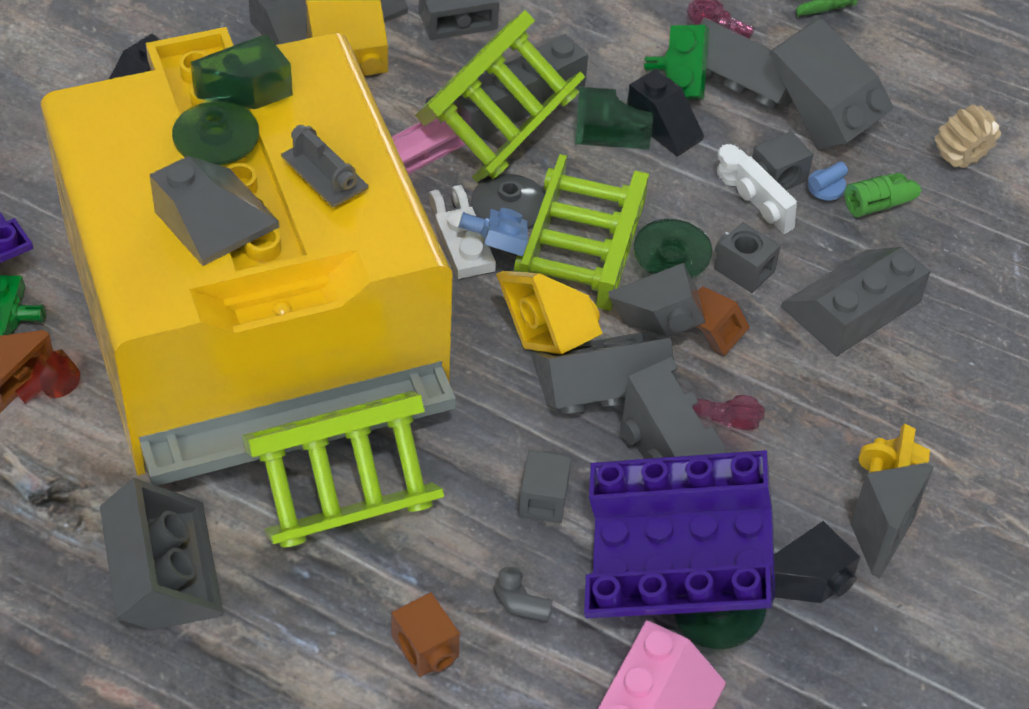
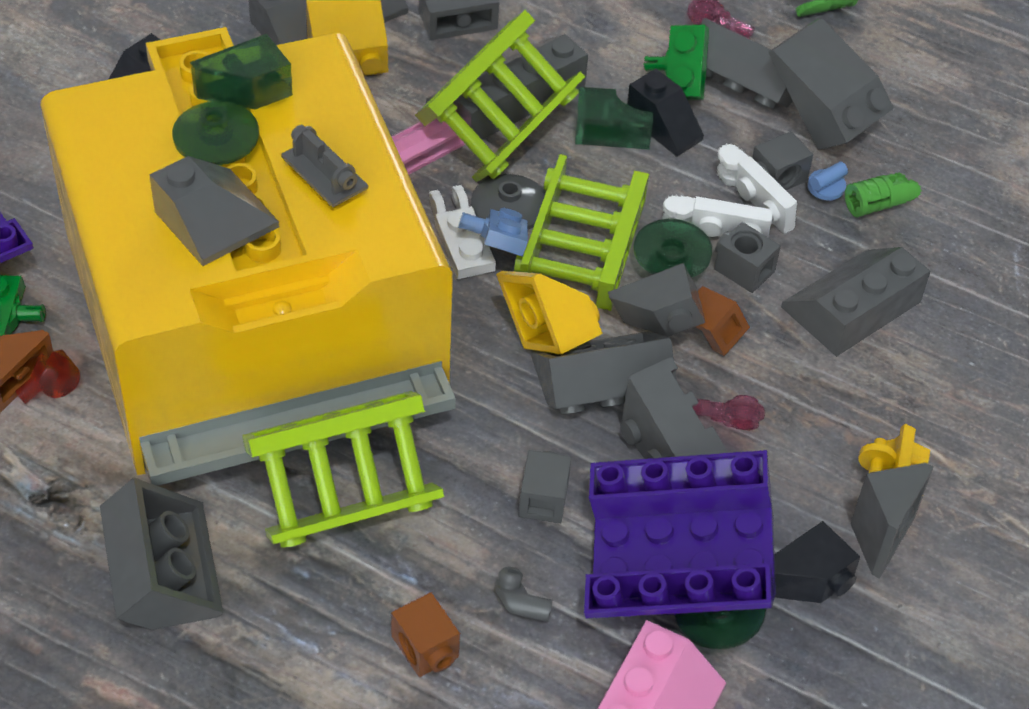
(716, 216): none -> white hinge
(967, 136): tan gear -> none

